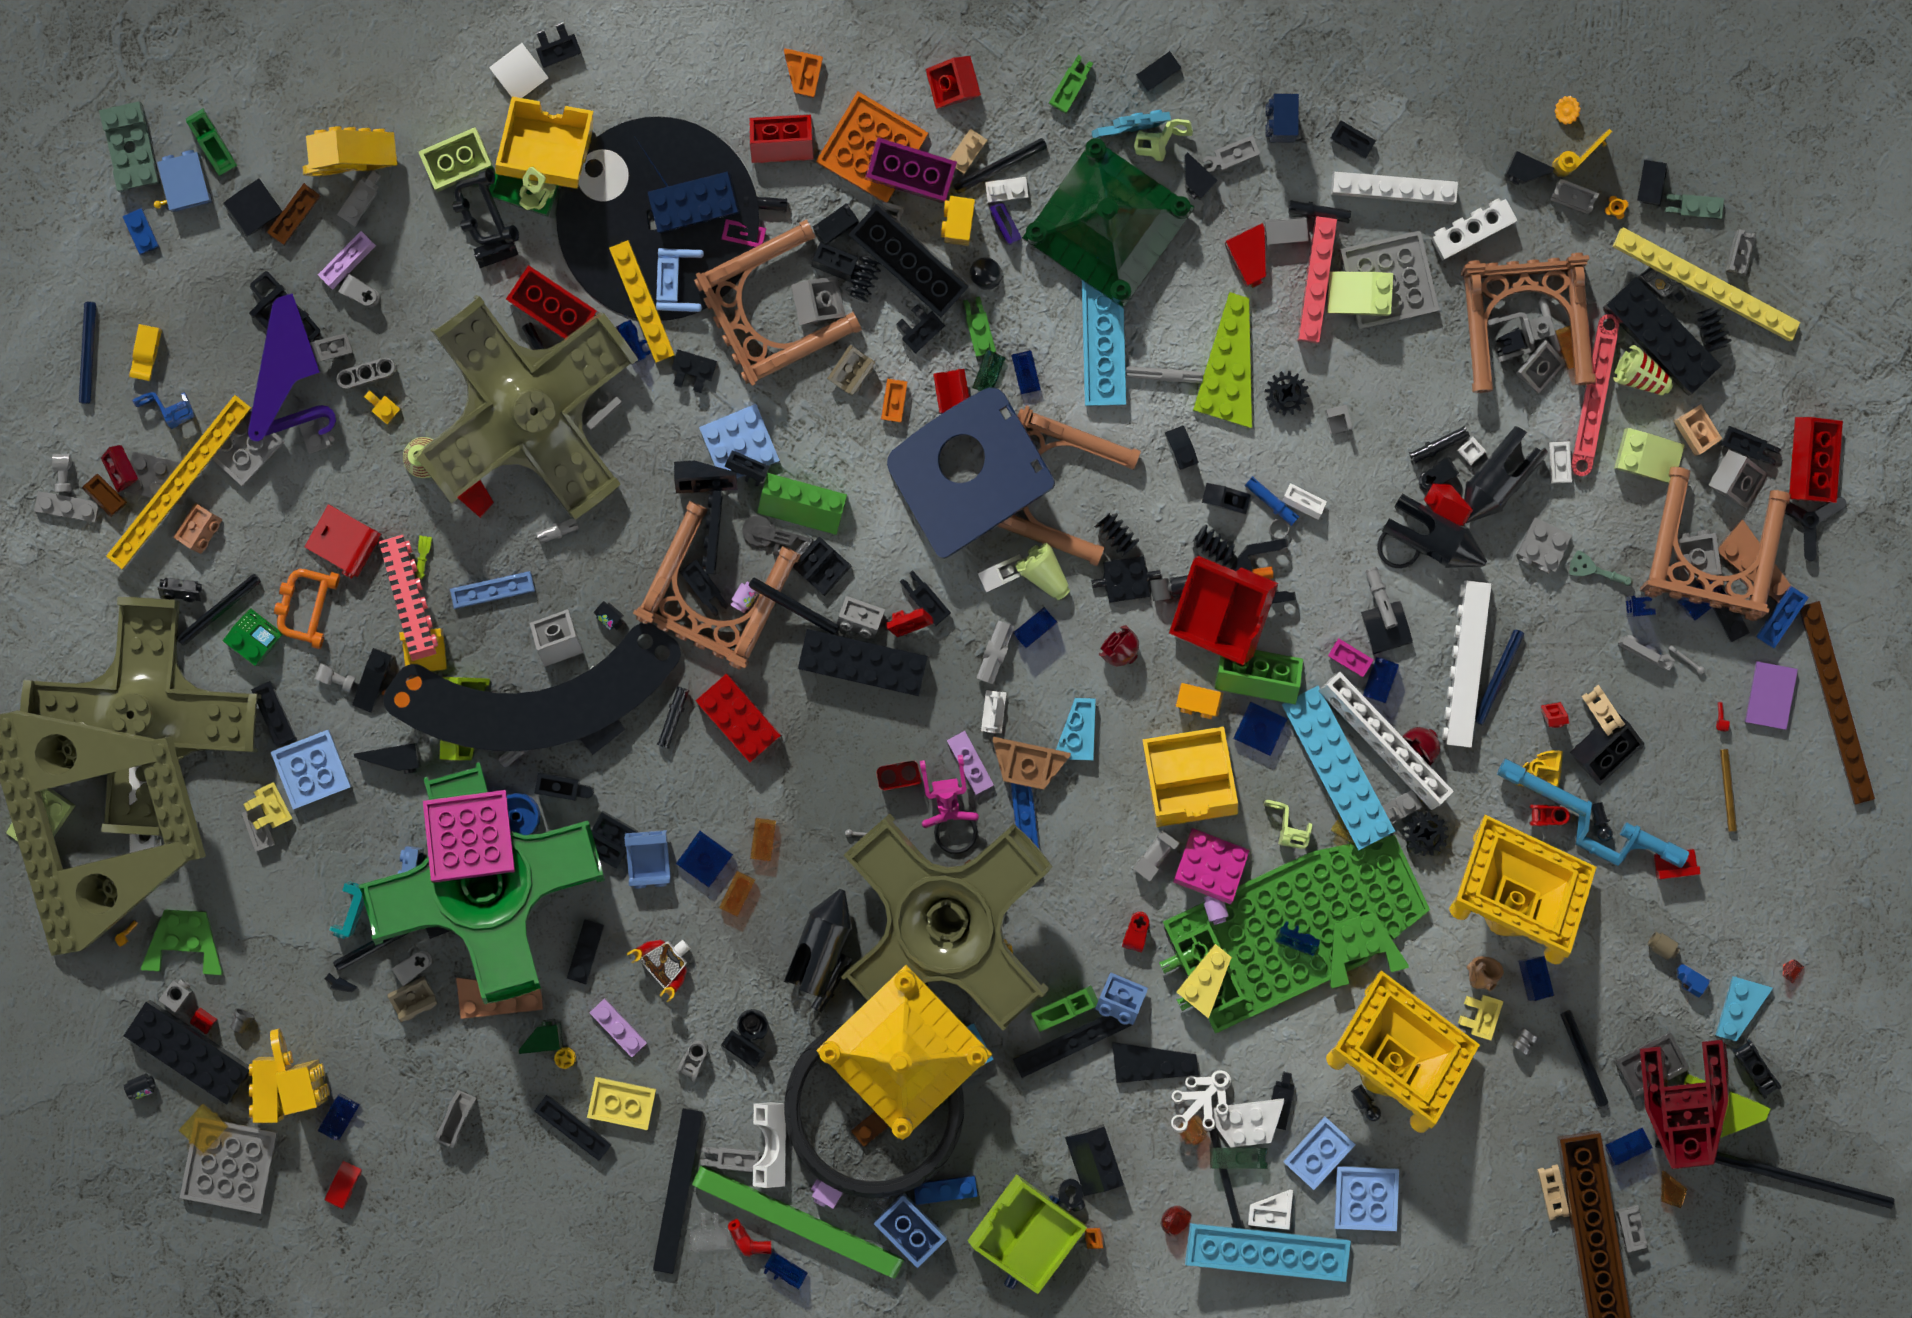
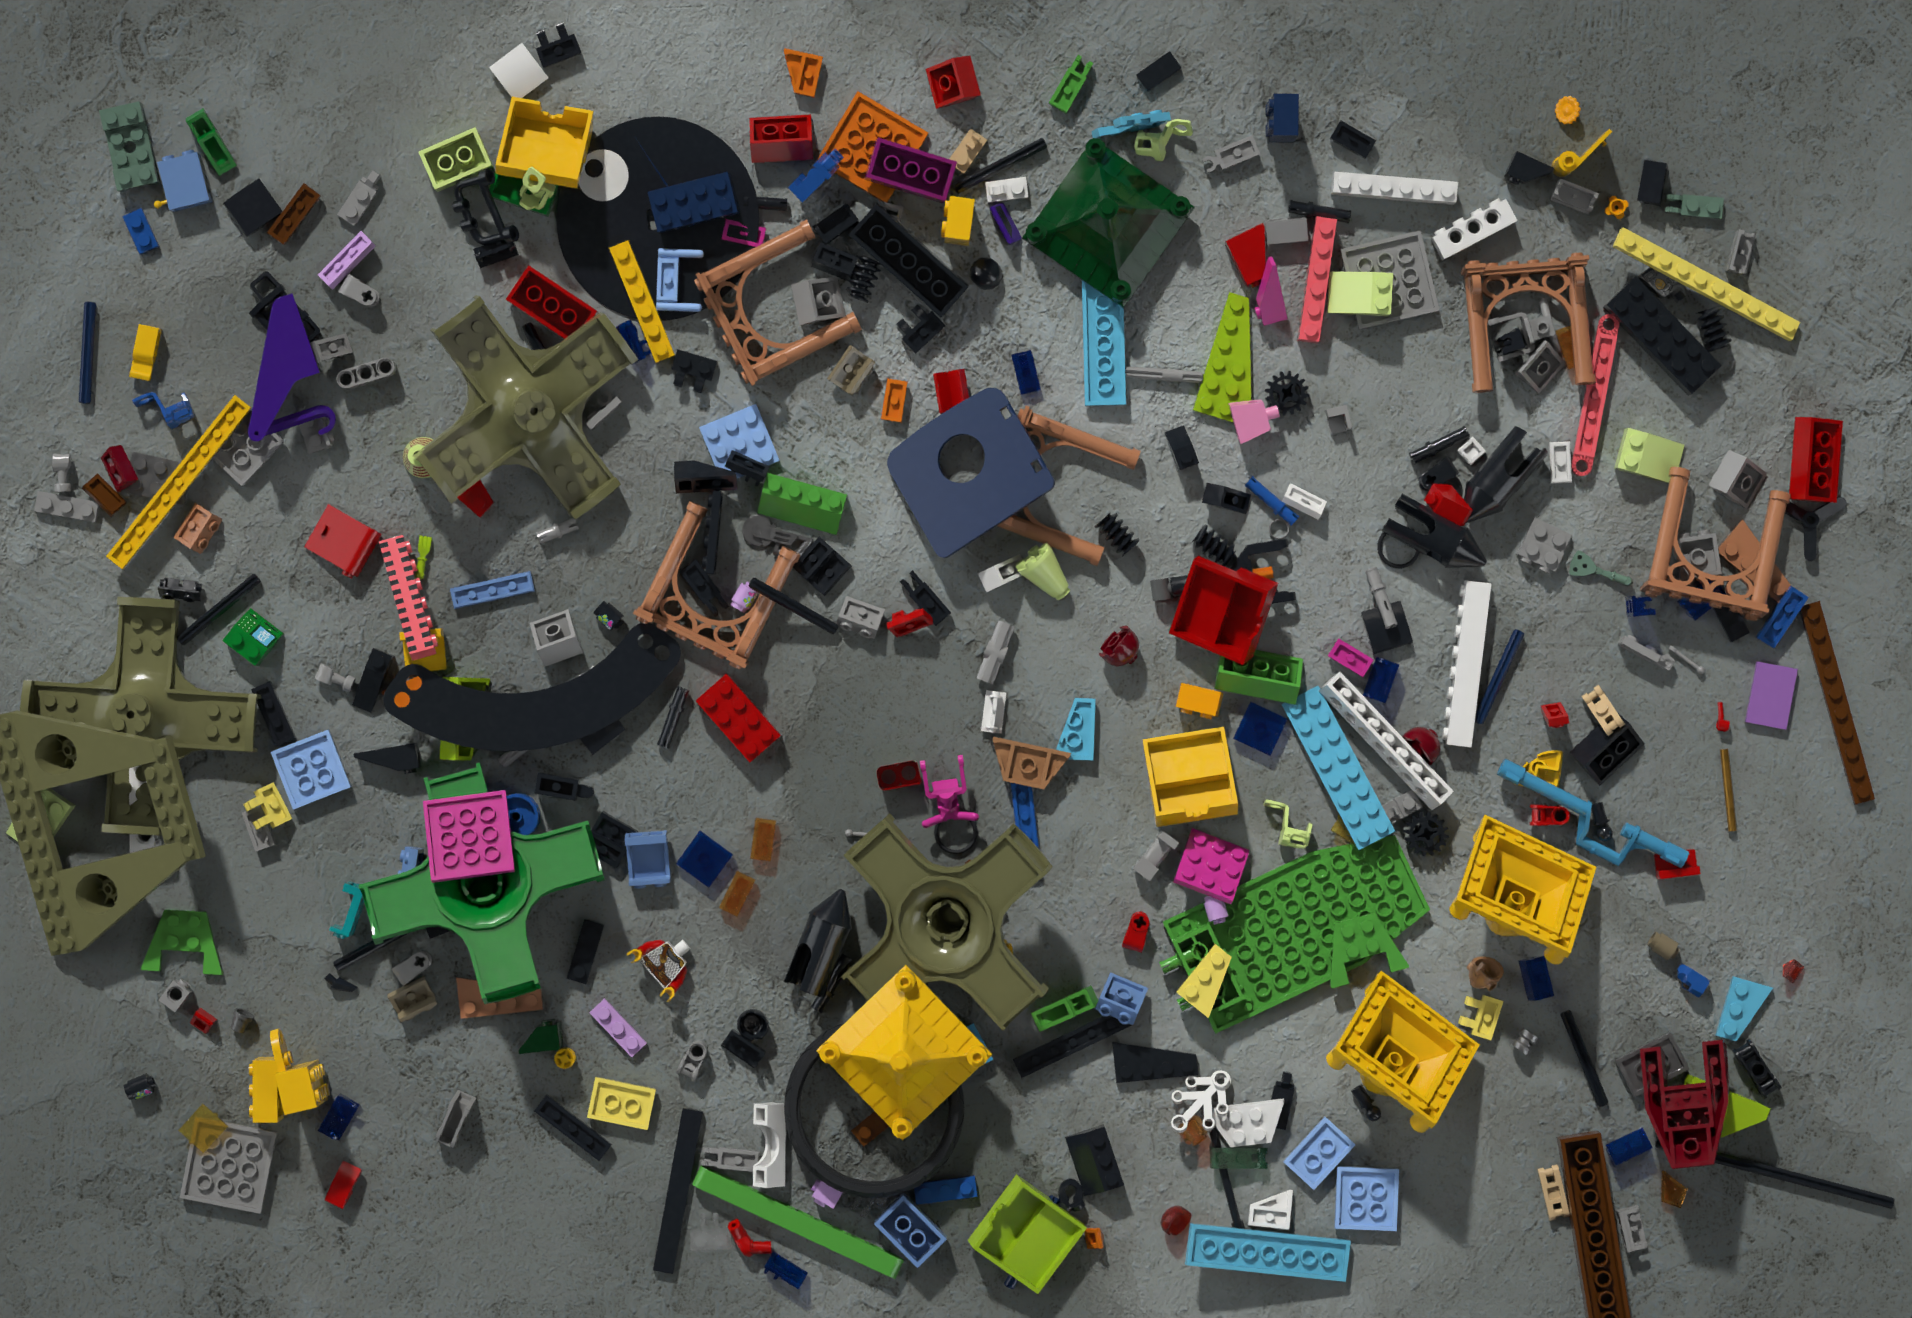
(121, 938): light orange hand -> none
(187, 1052): black brick -> none
(282, 609): orange bar -> none
(349, 150): yellow brick -> none
(384, 407): yellow plate -> none
(822, 169): none -> blue hips
(862, 662): black brick -> none
(973, 766): lavender plate -> none
(979, 329): bright green hinge -> none
(988, 371): clear green plate -> none
(1034, 627): clear blue hinge -> none
(1126, 579): black plate -> none
(1197, 178): black slope -> none
(1251, 418): none -> bright pink torso
(1270, 297): none -> dark pink slope
(1302, 942): clear blue plate -> none
(1641, 372): yellowish green cone -> none
(1698, 430): light nougat slope -> none
(1748, 445): black hinge -> none

